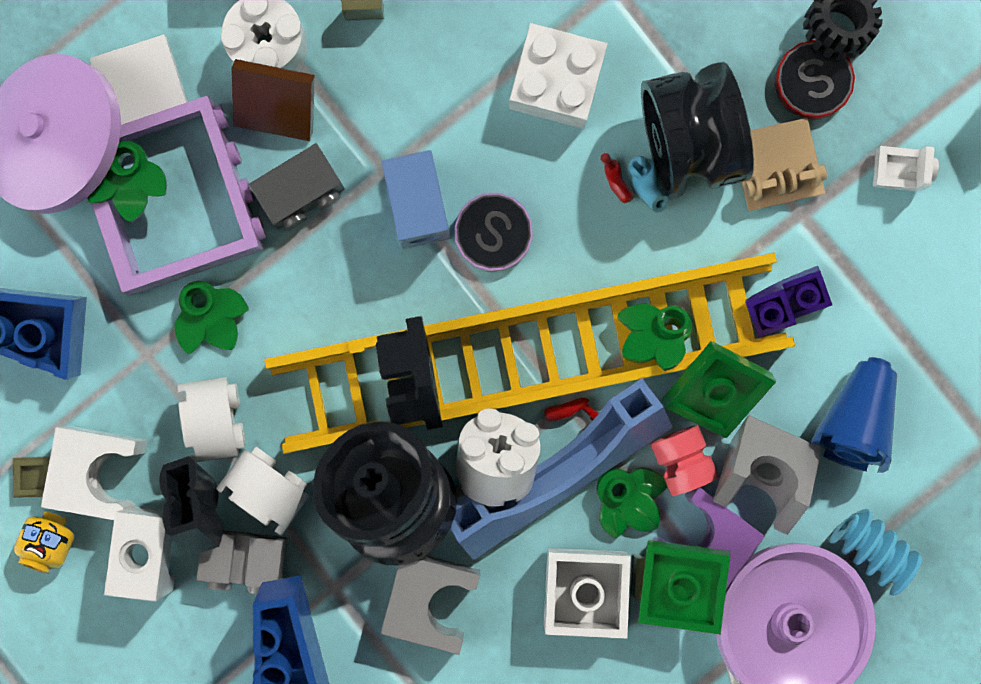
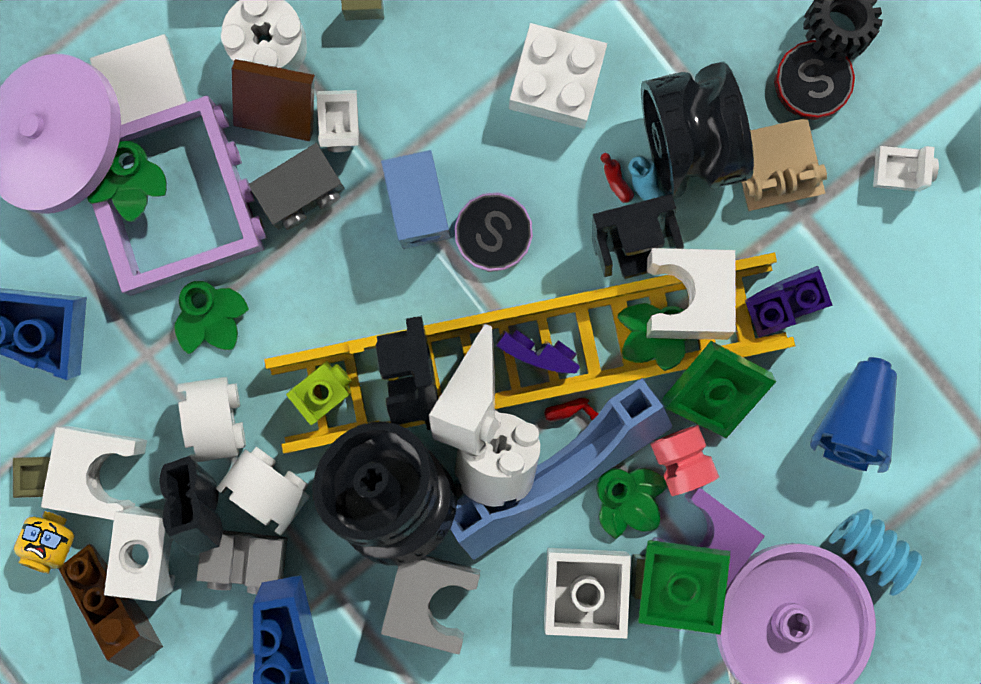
(115, 621): none -> reddish brown slope
(303, 393): none -> lime brick
(338, 120): none -> white bracket
(467, 406): none -> white slope
(549, 357): none -> dark purple slope
(633, 232): none -> black panel
(711, 292): none -> white piece
(774, 463): light grey piece -> none

